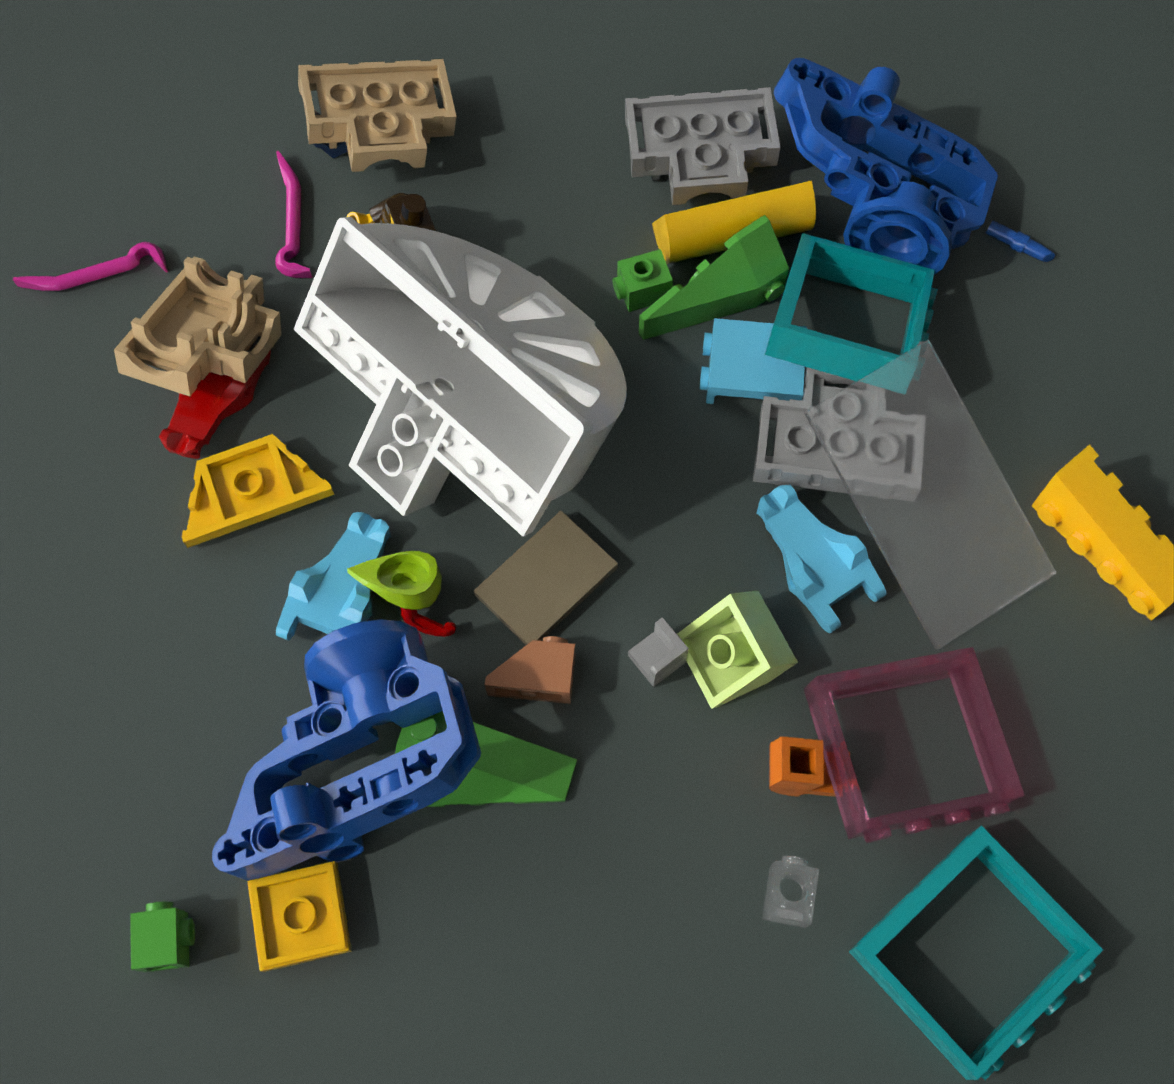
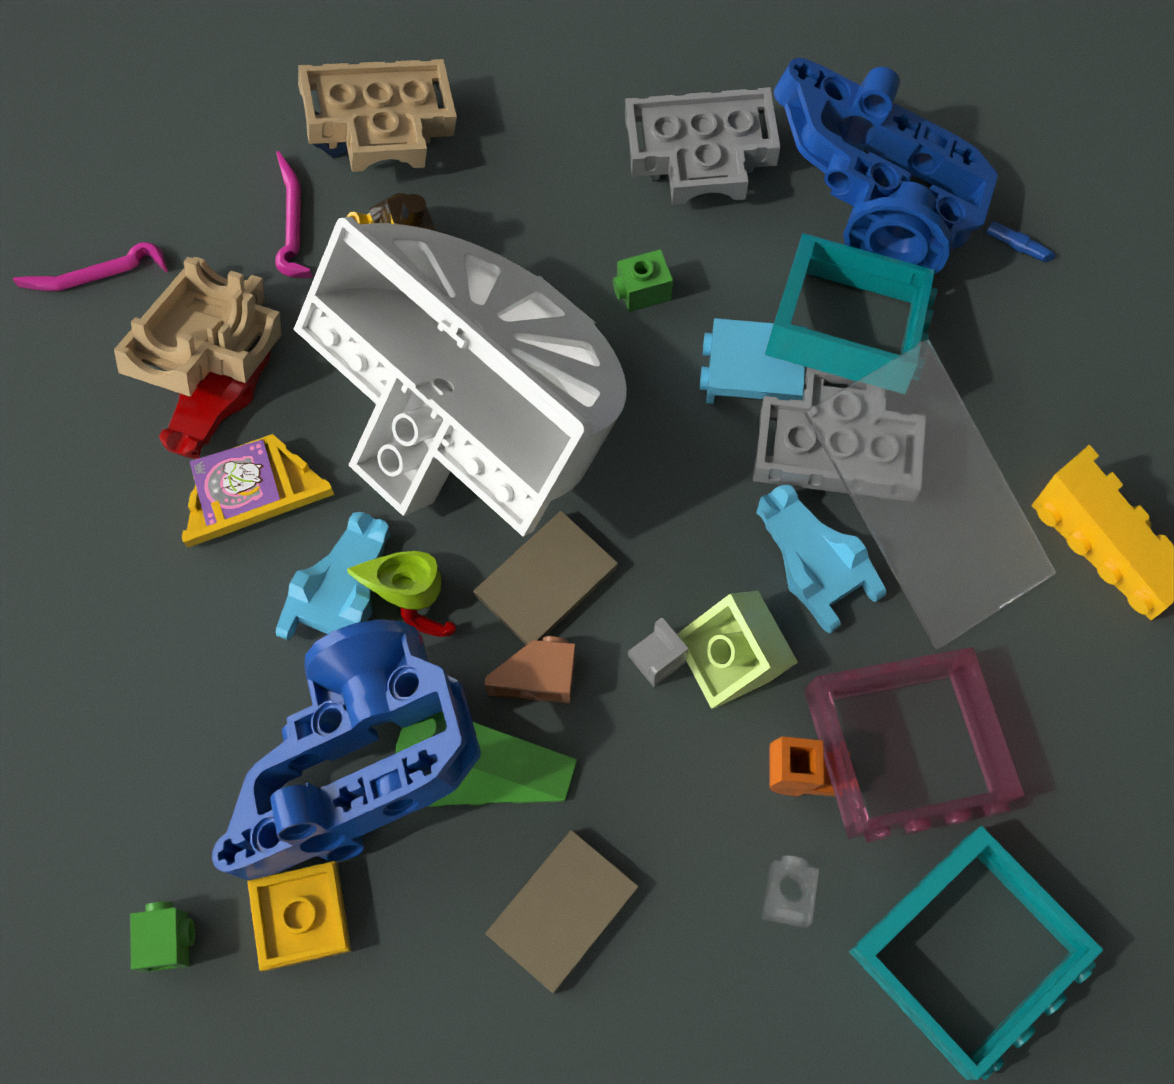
(232, 472): none -> sticker
(561, 911): none -> dark tan tile
(708, 227): yellow brick -> none
(735, 282): bright green wedge -> none

